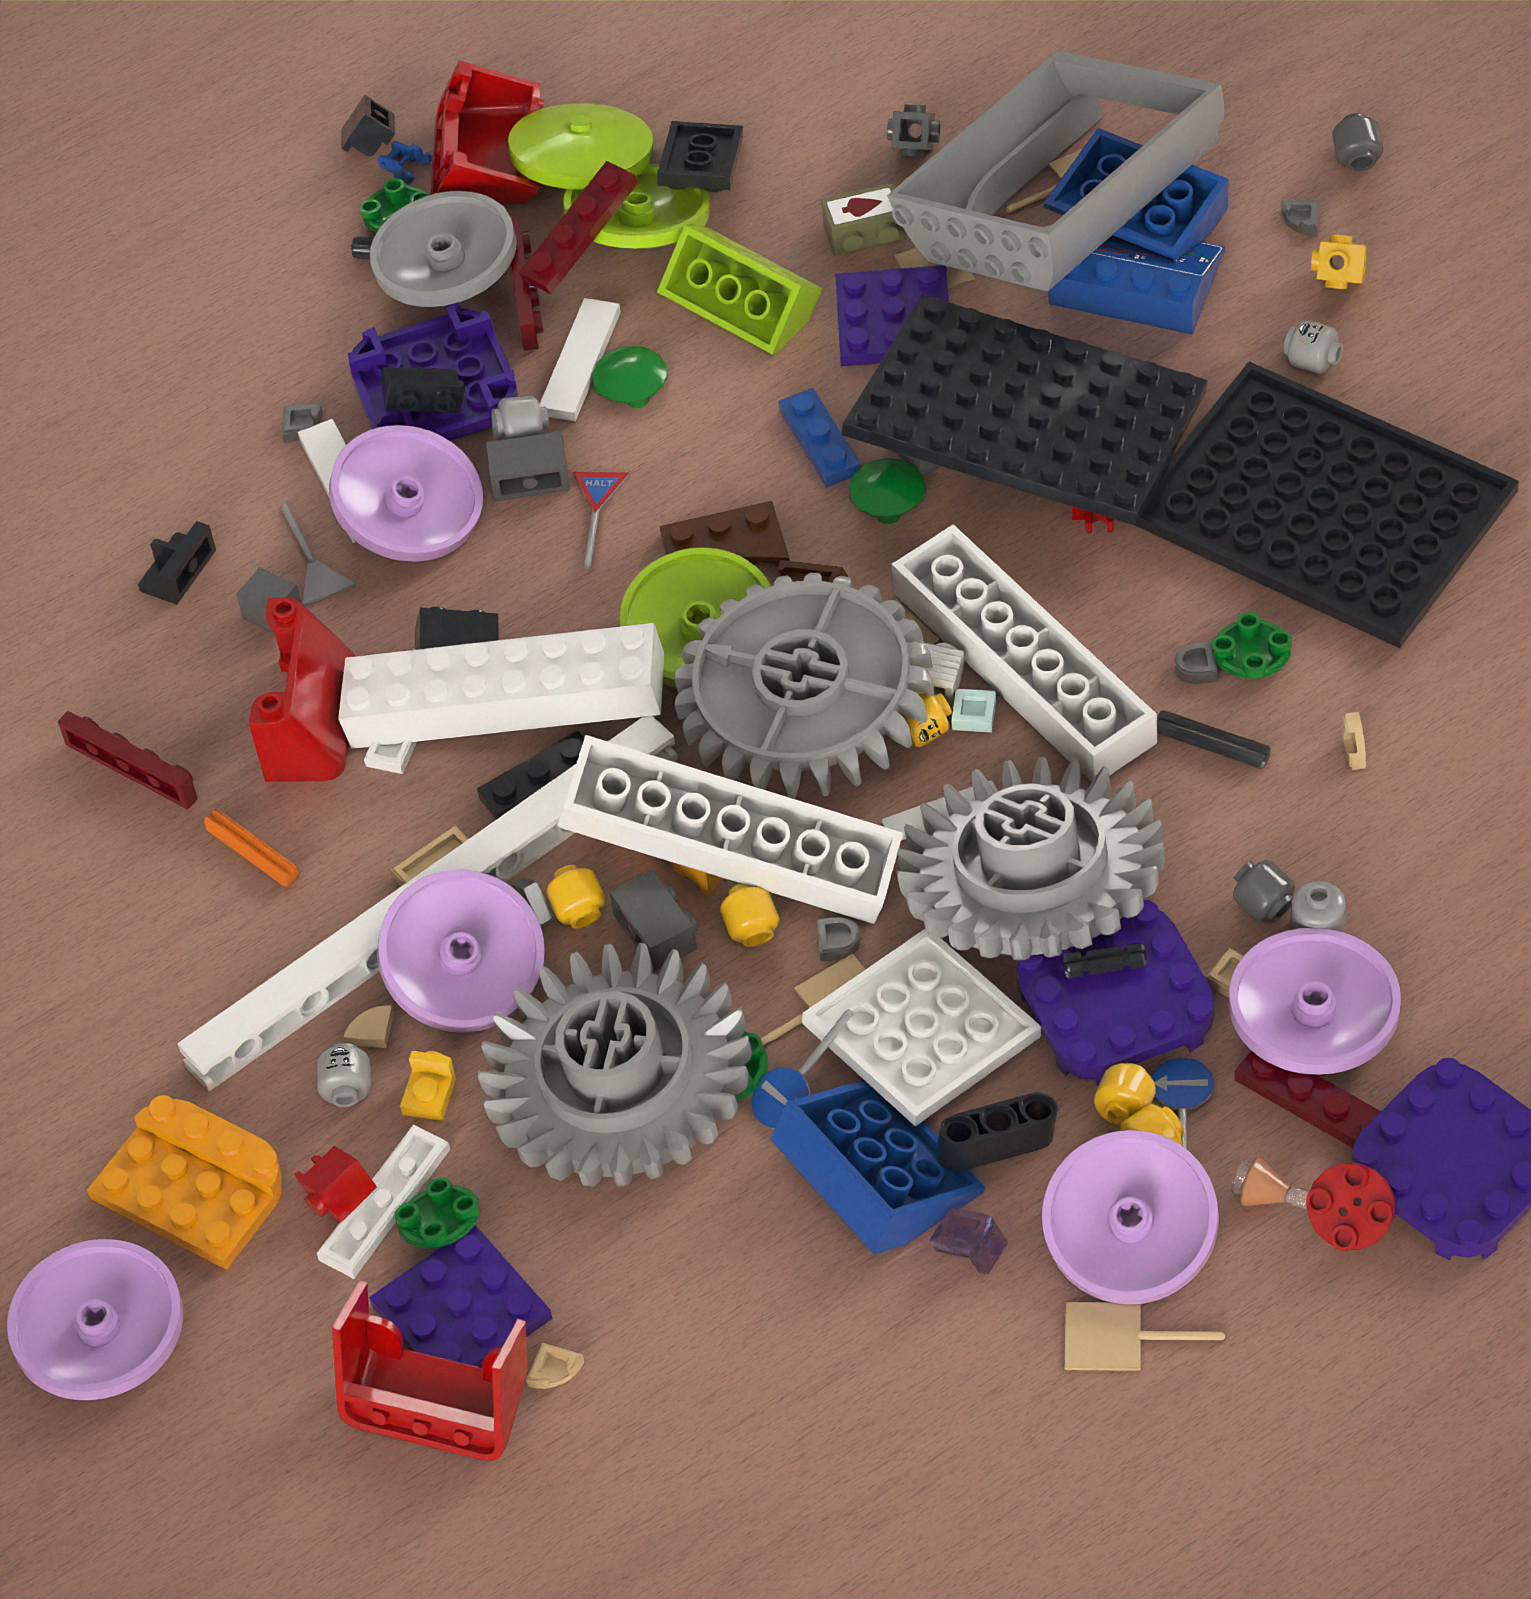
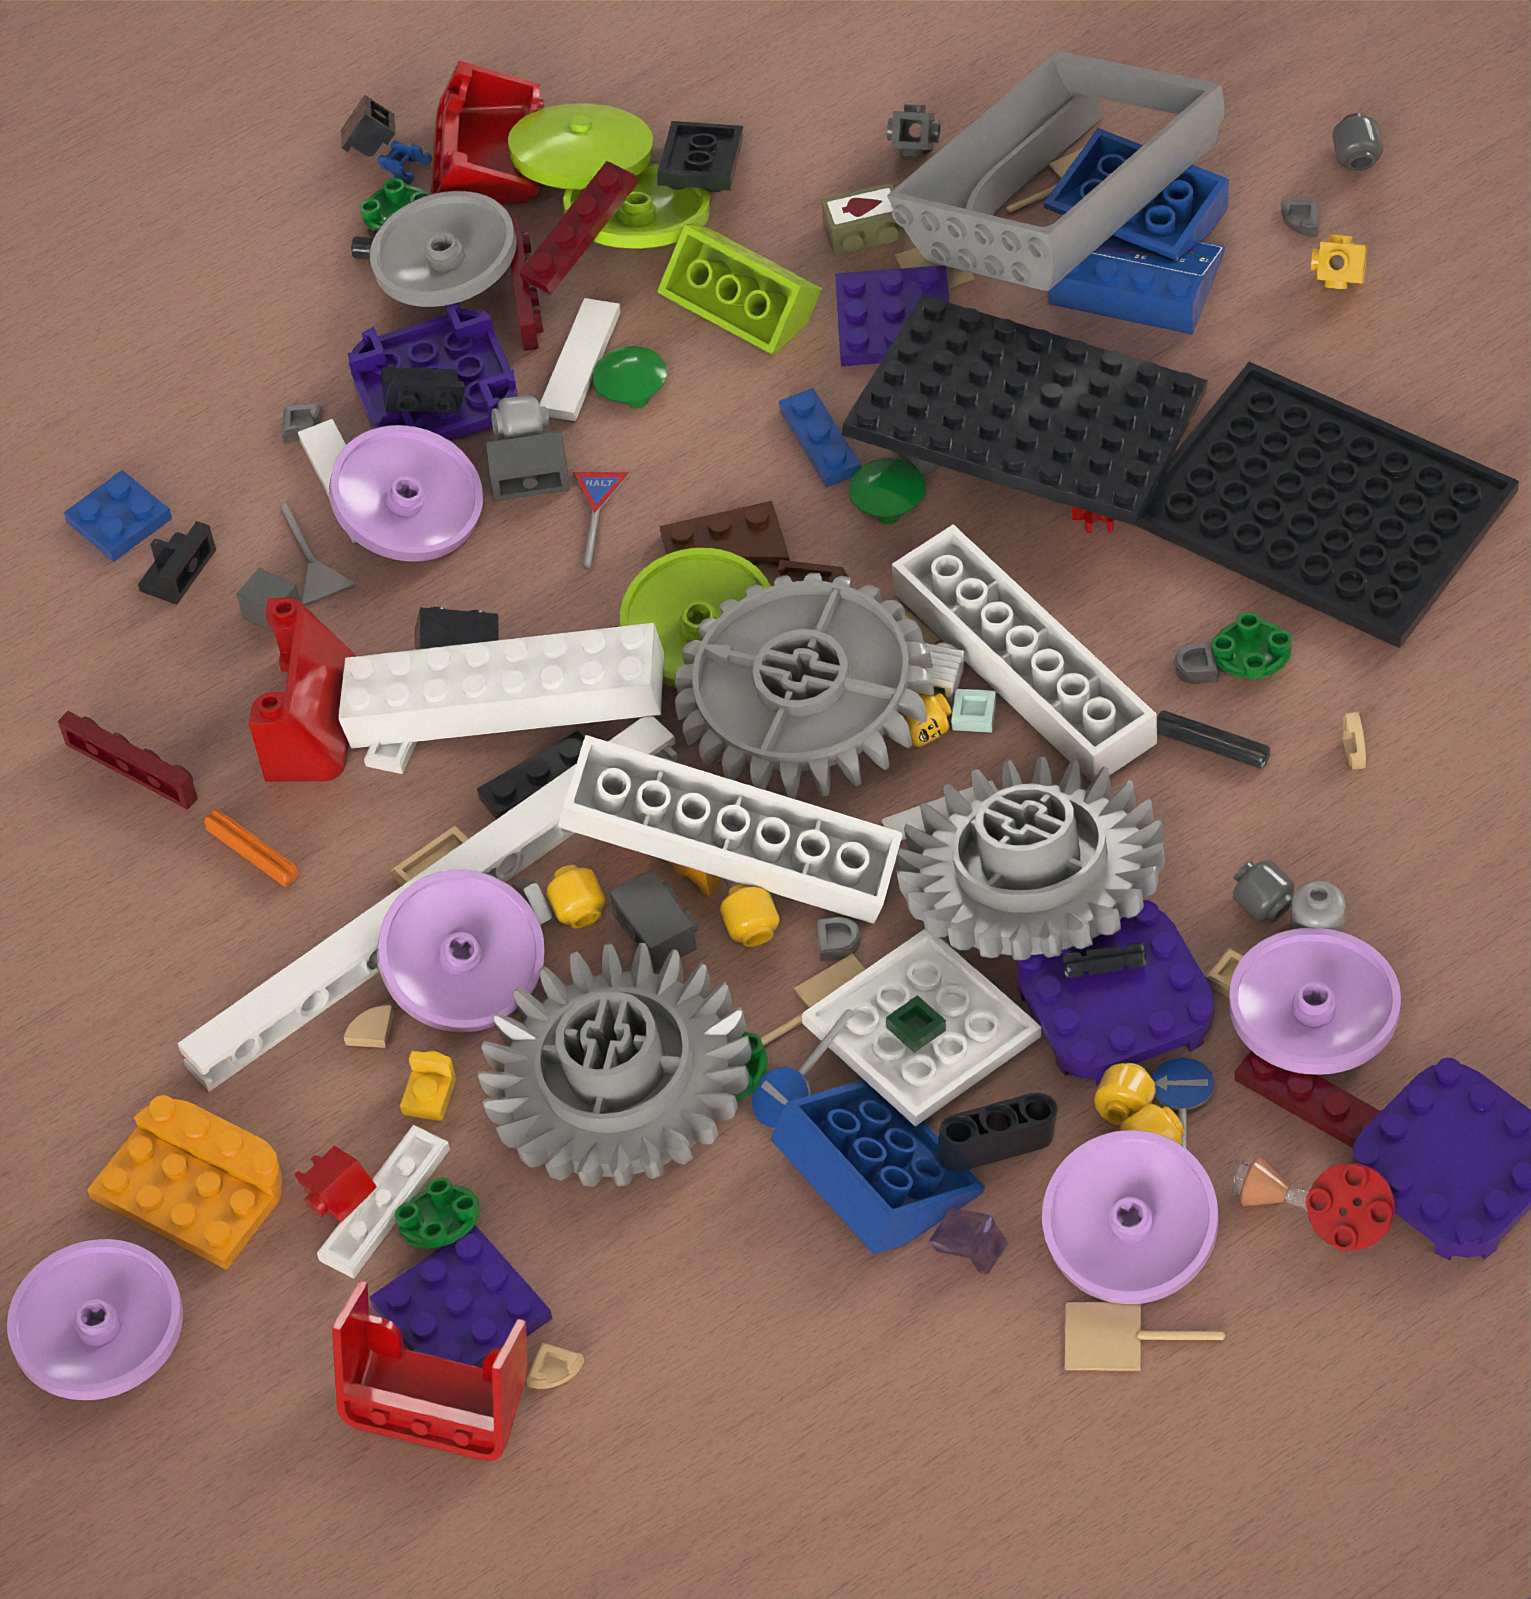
(118, 515): none -> blue plate
(343, 1073): light grey head -> none
(915, 1024): none -> dark green plate
(1313, 347): light grey head -> none

